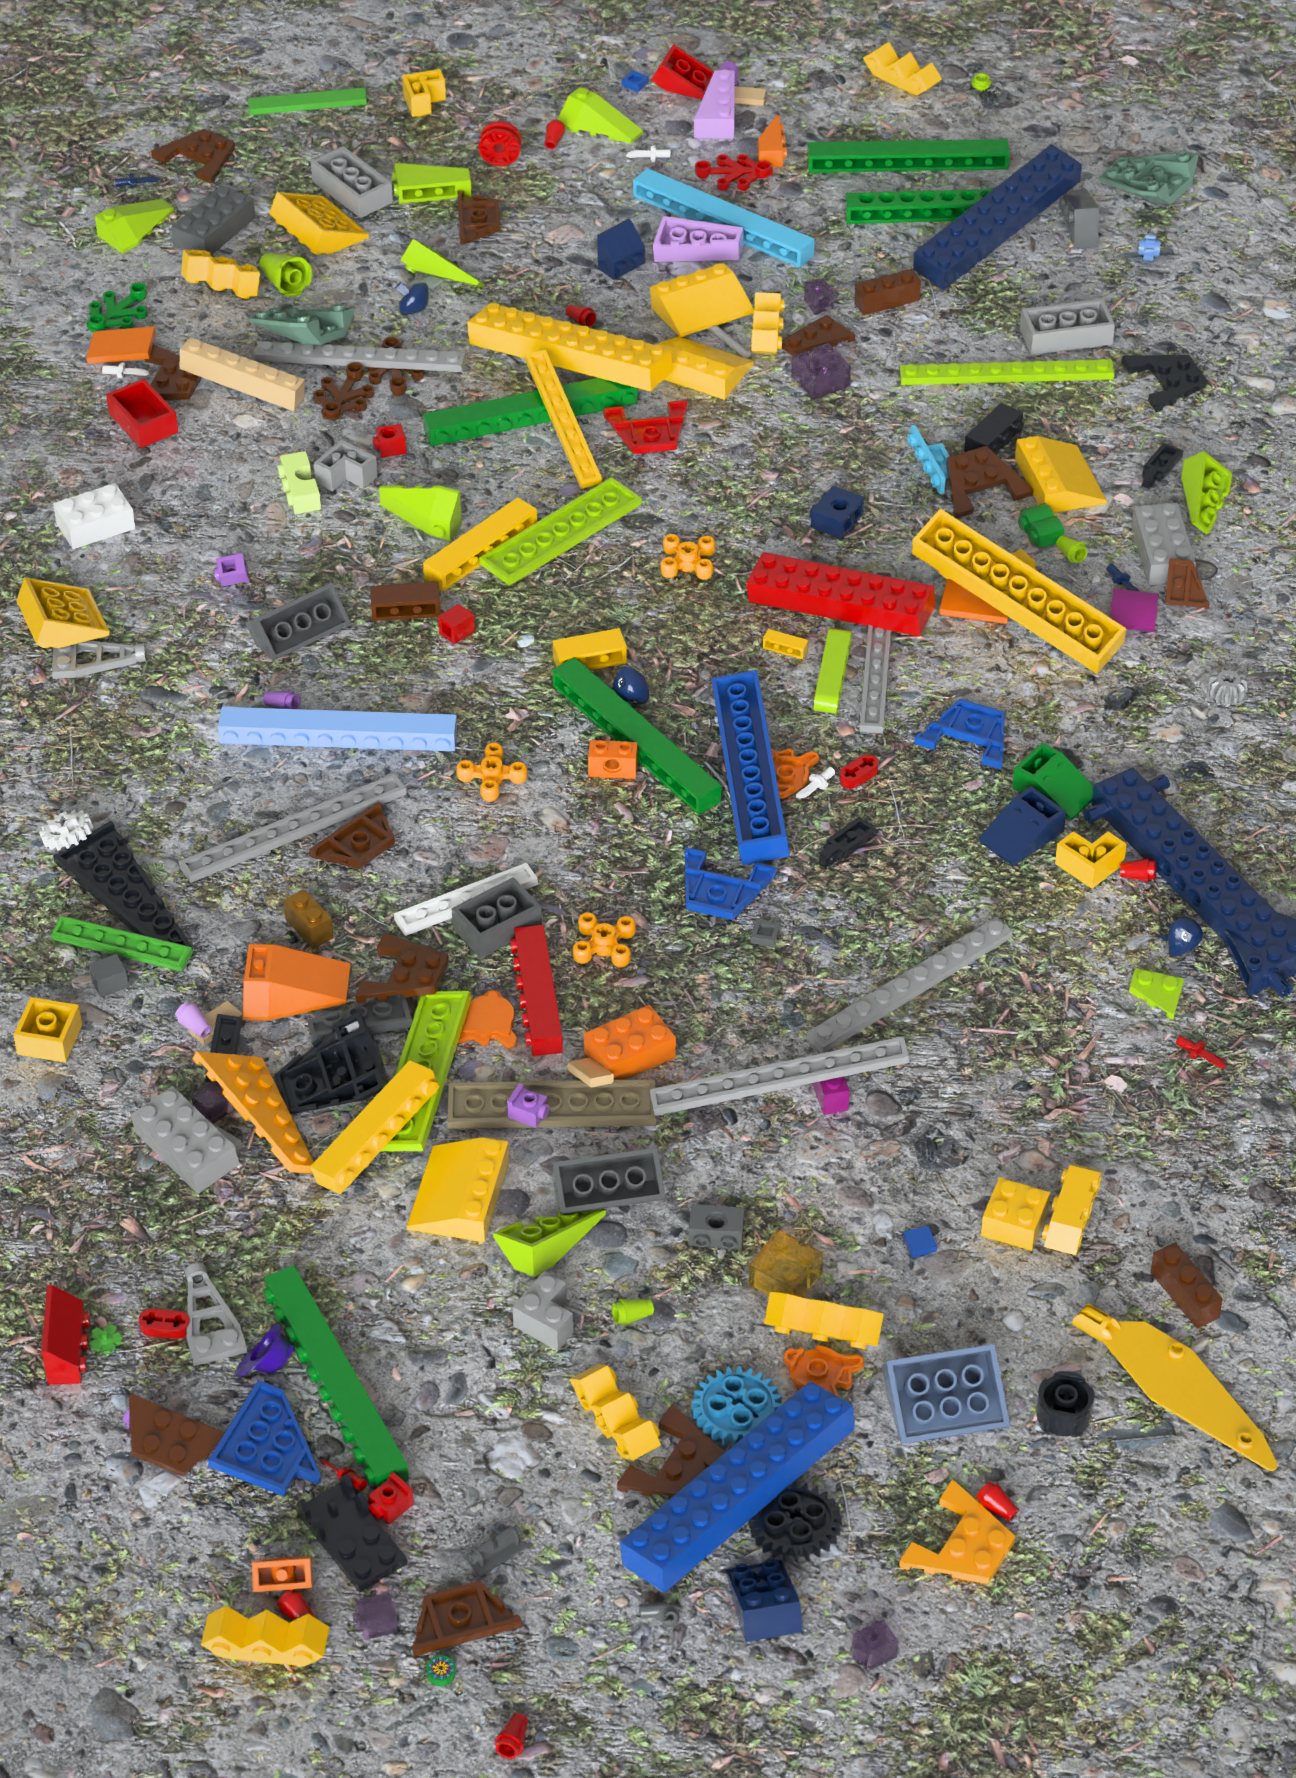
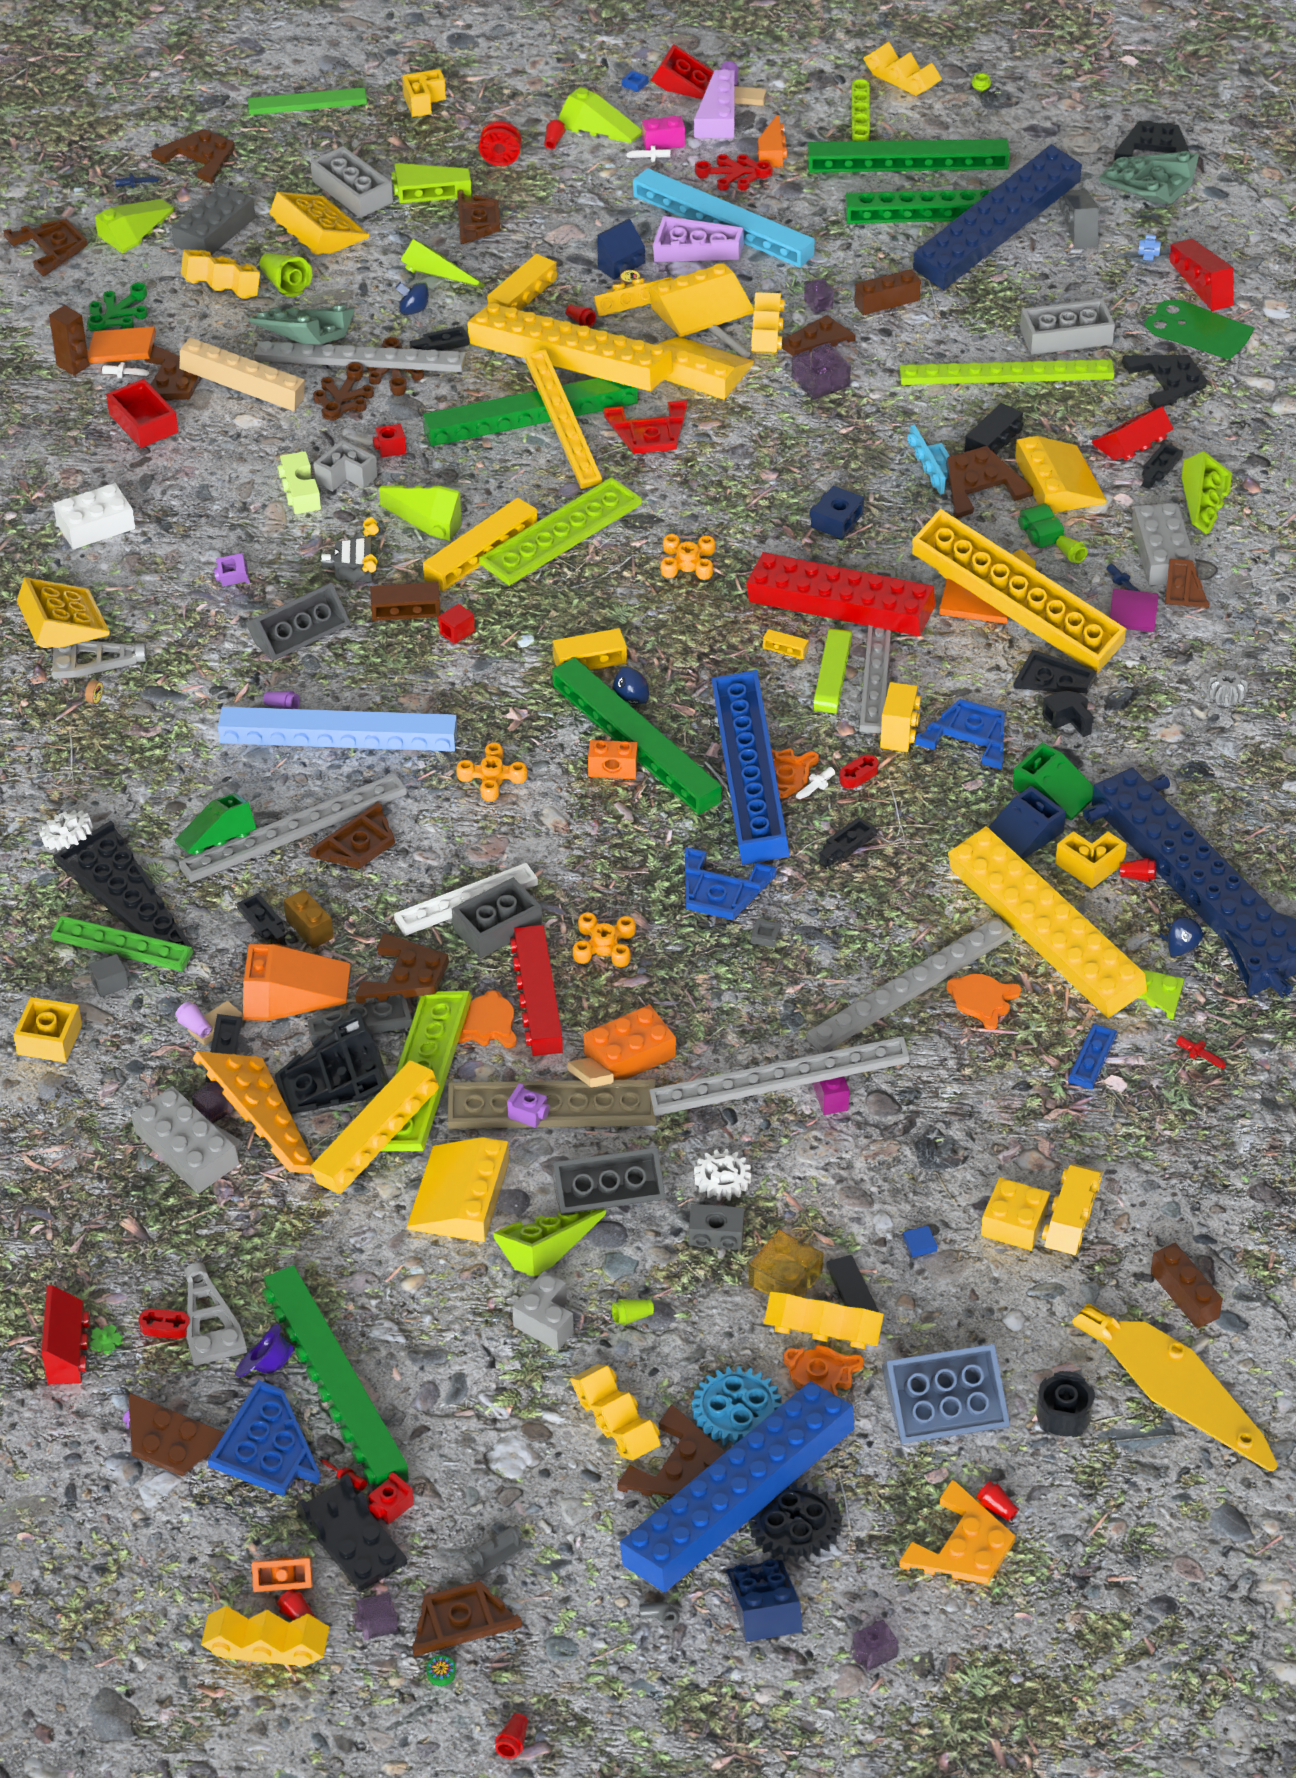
(56, 238): none -> reddish brown wing
(69, 340): none -> reddish brown brick
(94, 691): none -> medium nougat tile
(218, 822): none -> green slope
(263, 919): none -> black hinge
(354, 556): none -> torso
(442, 340): none -> black hinge
(525, 283): none -> yellow brick
(625, 297): none -> yellow bracket
(628, 275): none -> tile
(663, 133): none -> dark pink brick
(722, 1175): none -> white gear
(850, 1283): none -> black tile
(860, 111): none -> lime beam
(900, 717): none -> yellow brick
(982, 997): none -> orange tile
(1048, 922): none -> yellow brick
(1053, 674): none -> black wing
(1068, 708): none -> black brick
(1092, 1056): none -> blue tile
(1135, 434): none -> red slope
(1152, 137): none -> black wing
(1202, 329): none -> green piece
(1204, 272): none -> red wedge

